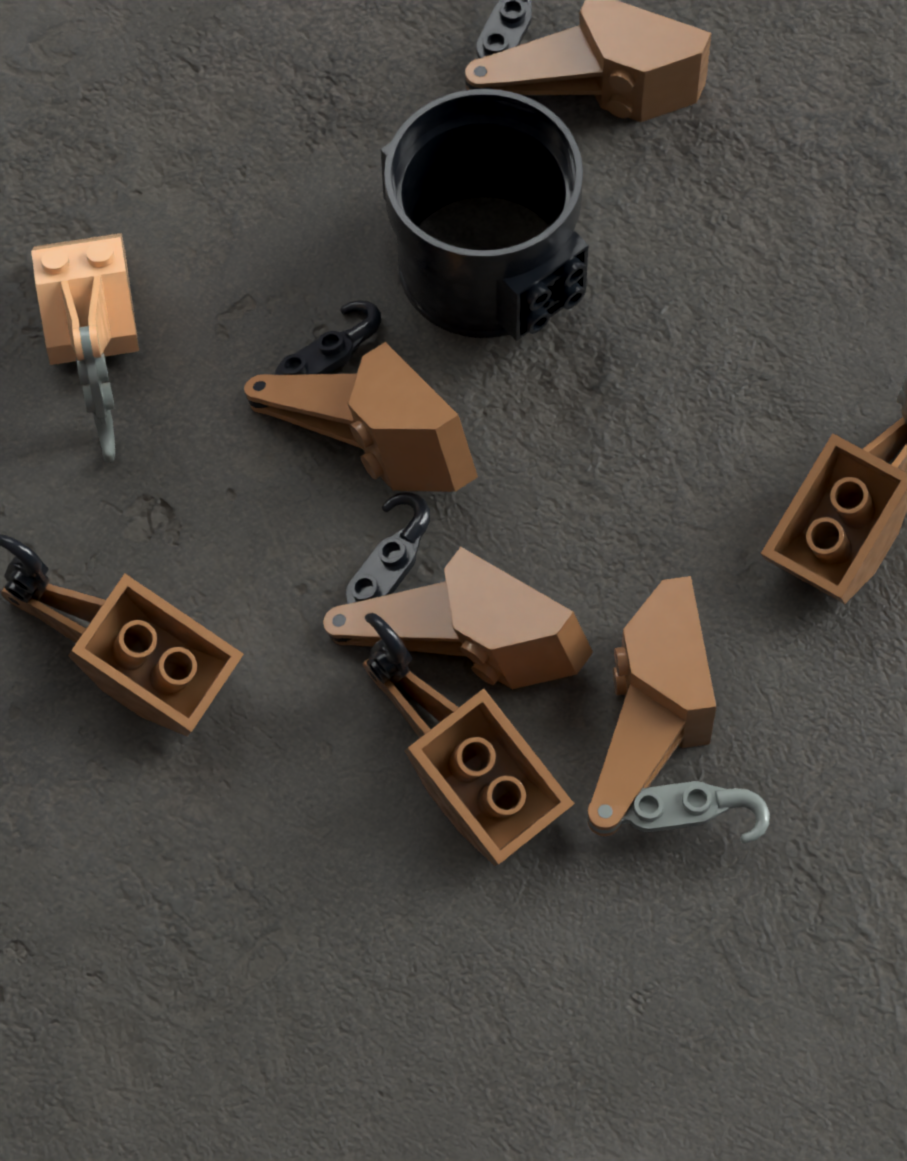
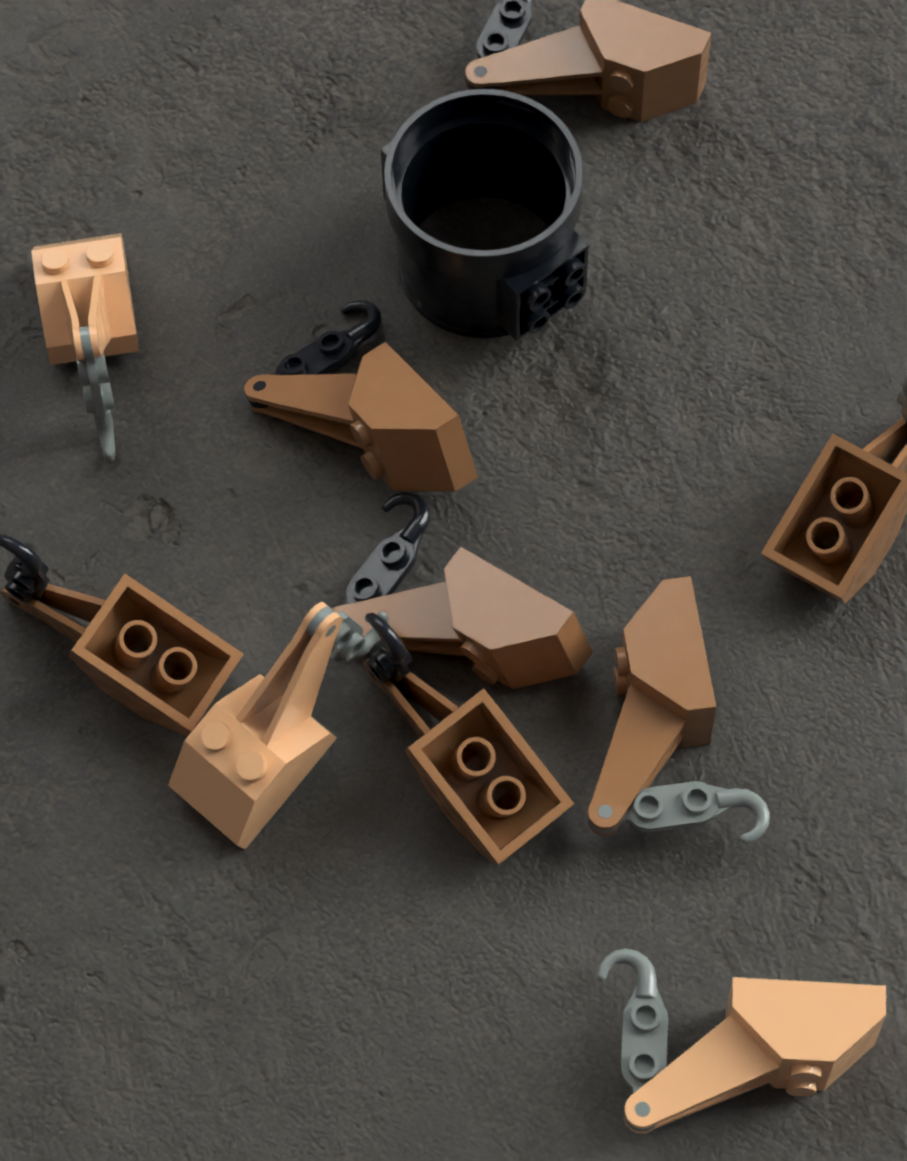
(262, 735): none -> light nougat slope
(773, 1033): none -> light nougat slope

